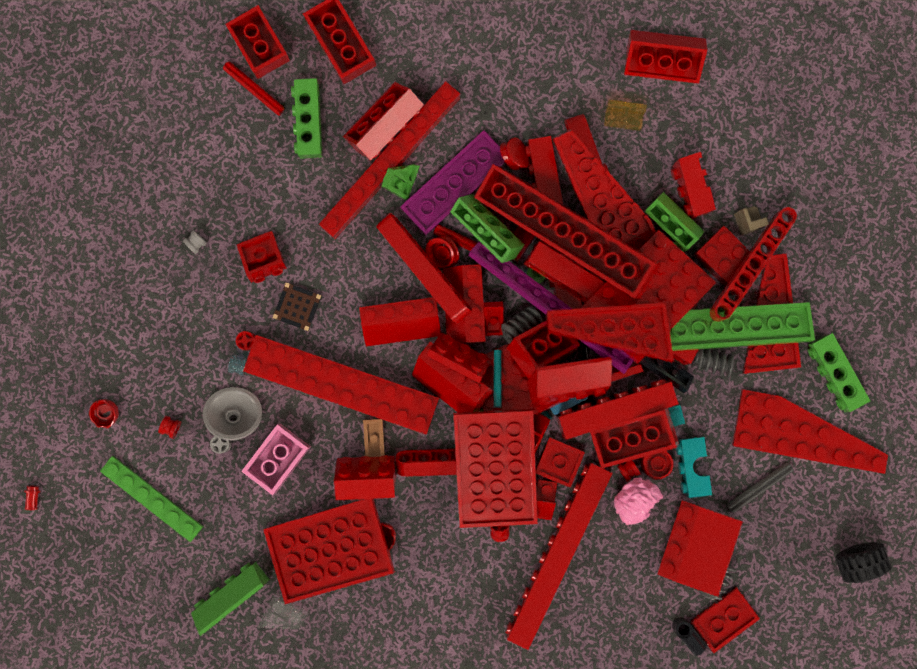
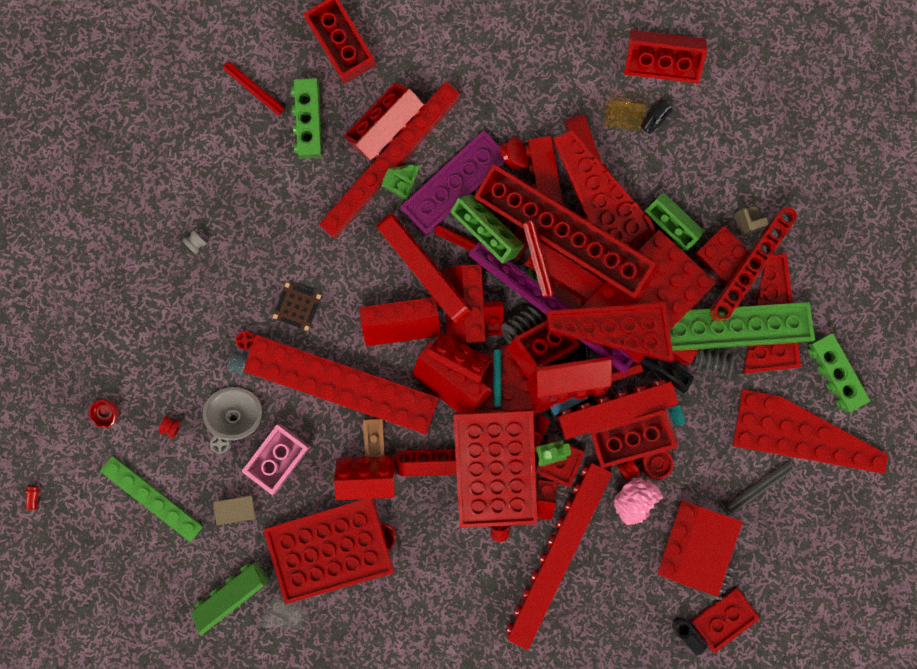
(234, 510): none -> dark tan panel
(257, 42): red brick -> none
(261, 257): red plate -> none
(443, 250): red piece -> none
(538, 259): none -> red axle
(552, 452): none -> bright green hips
(656, 116): none -> black hinge
(689, 451): teal arch -> none
(693, 186): red wedge -> none
(863, 562): black tyre -> none

